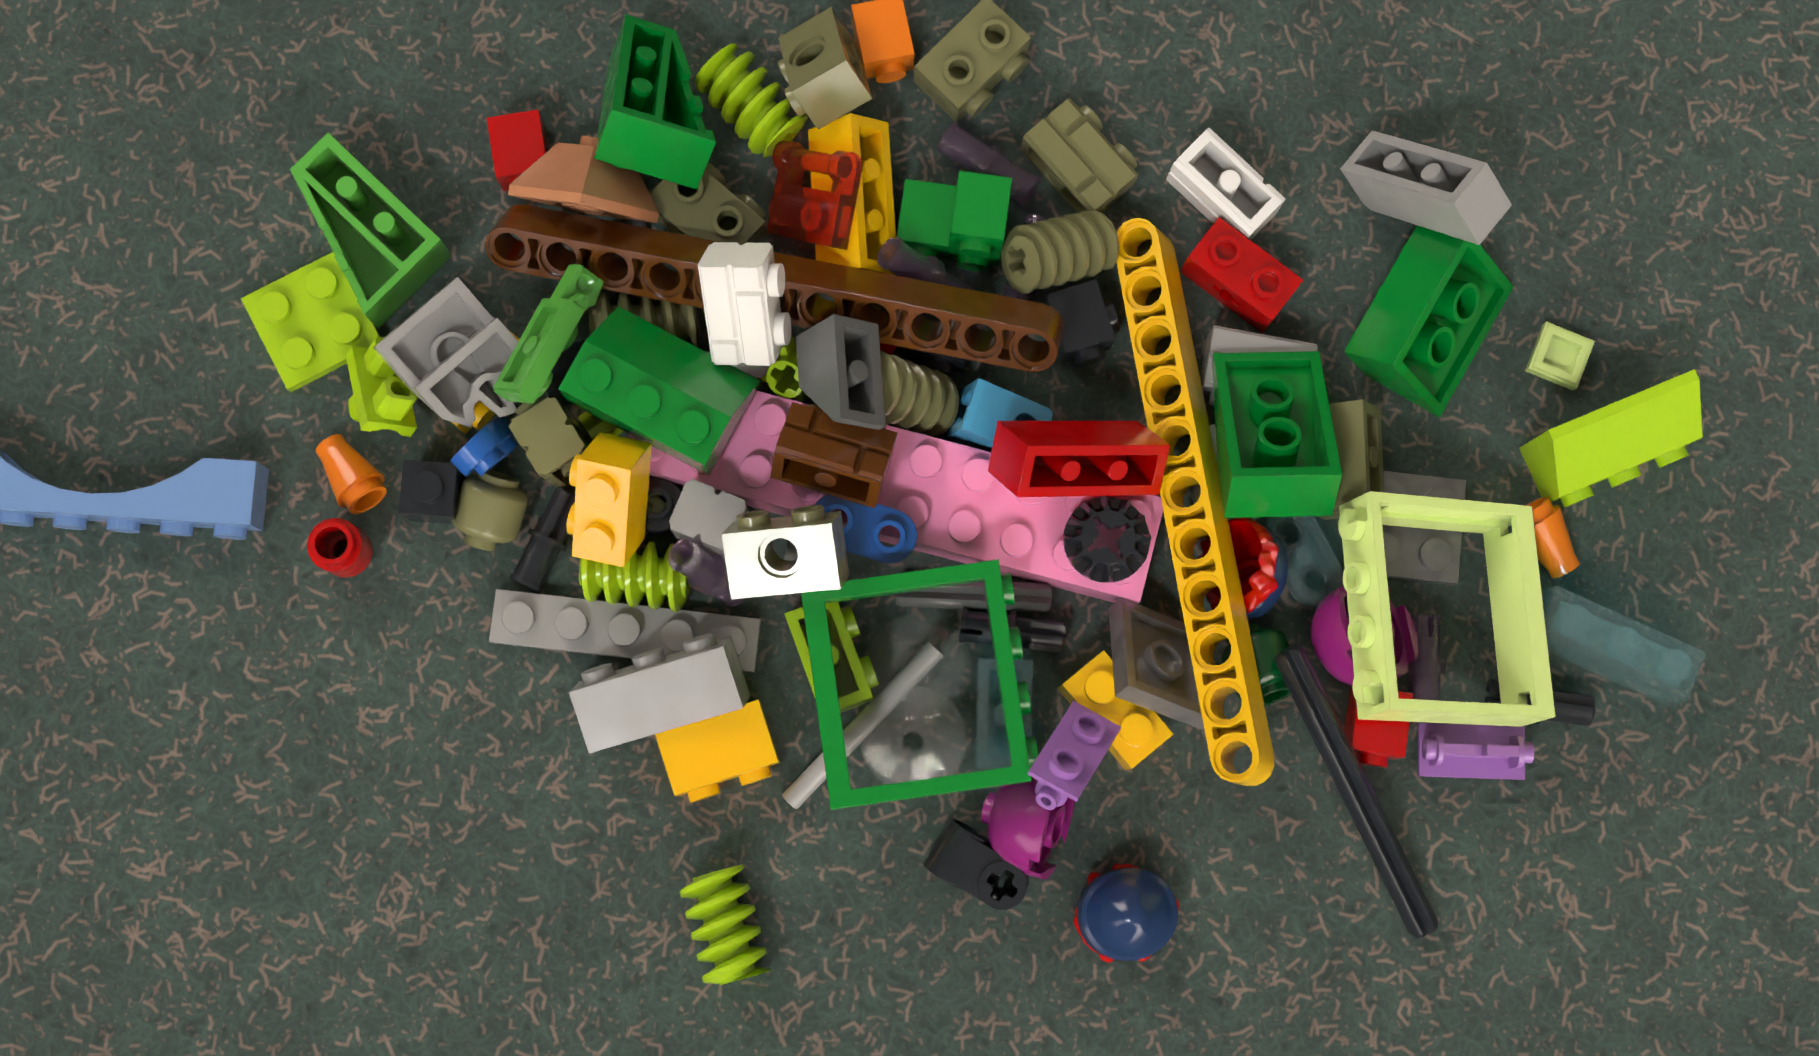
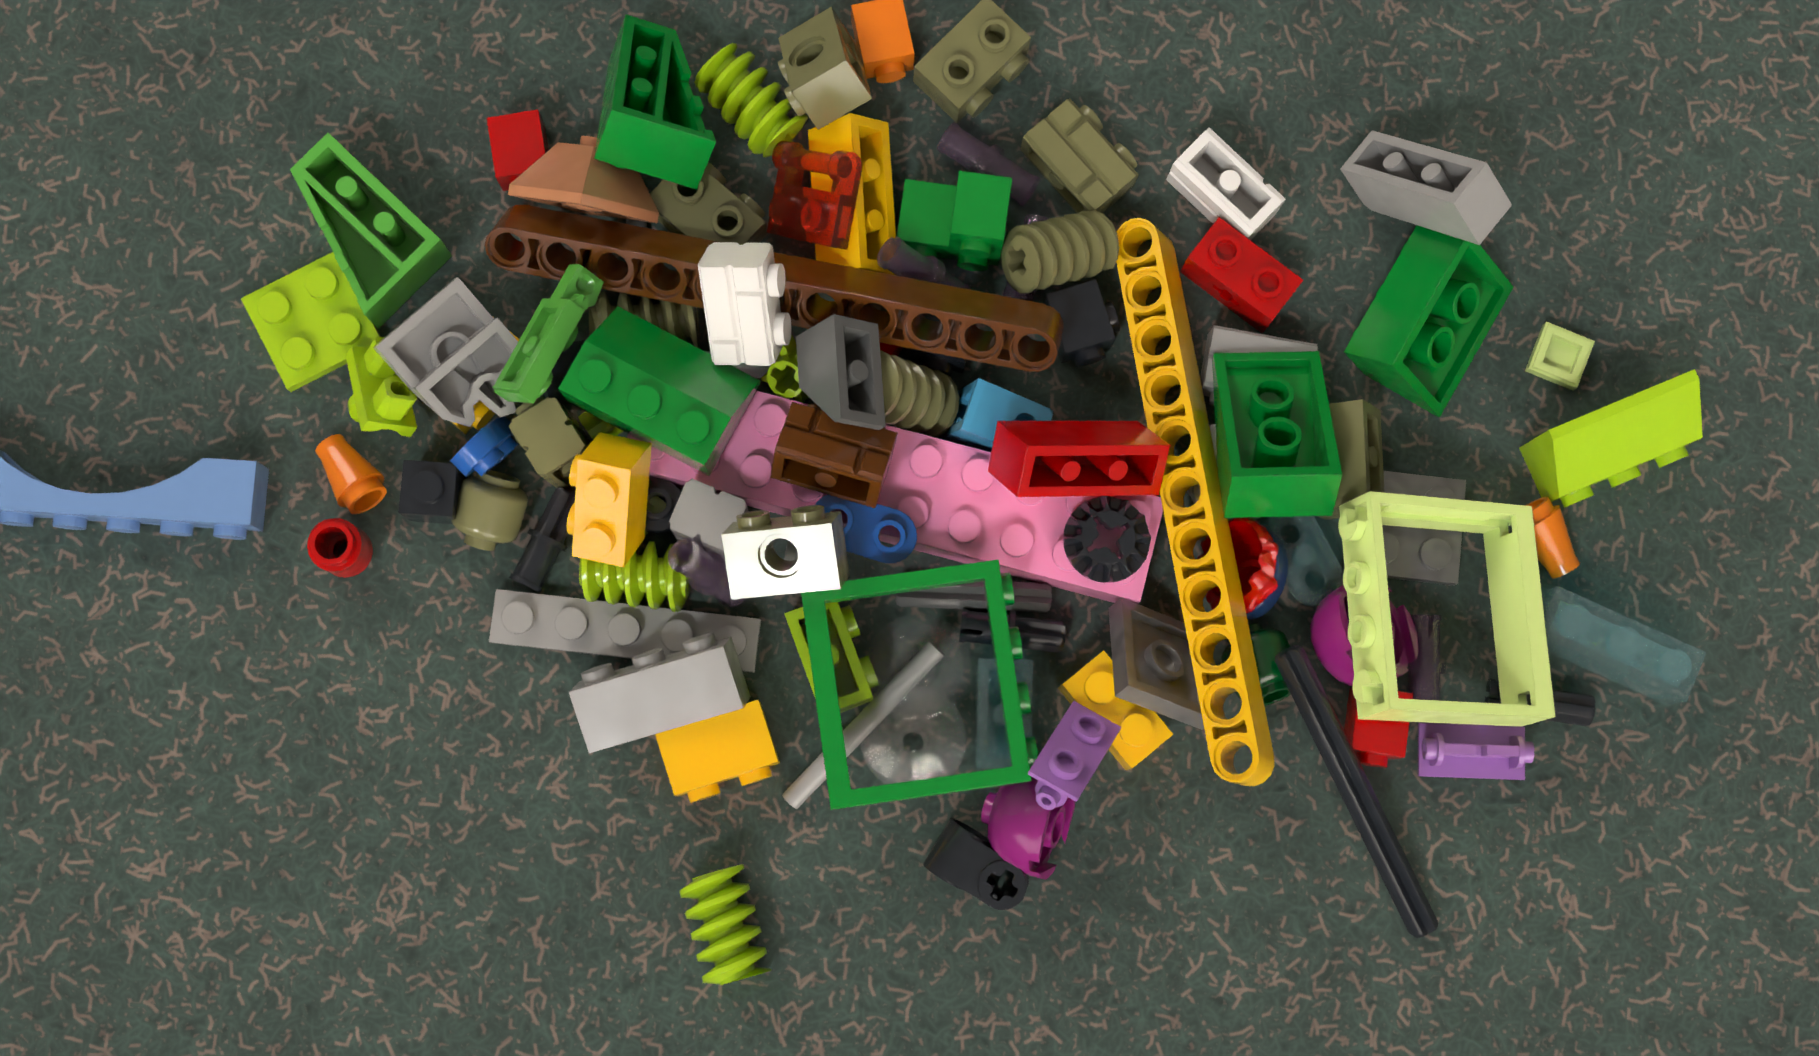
(1126, 913): dark blue hair -> none

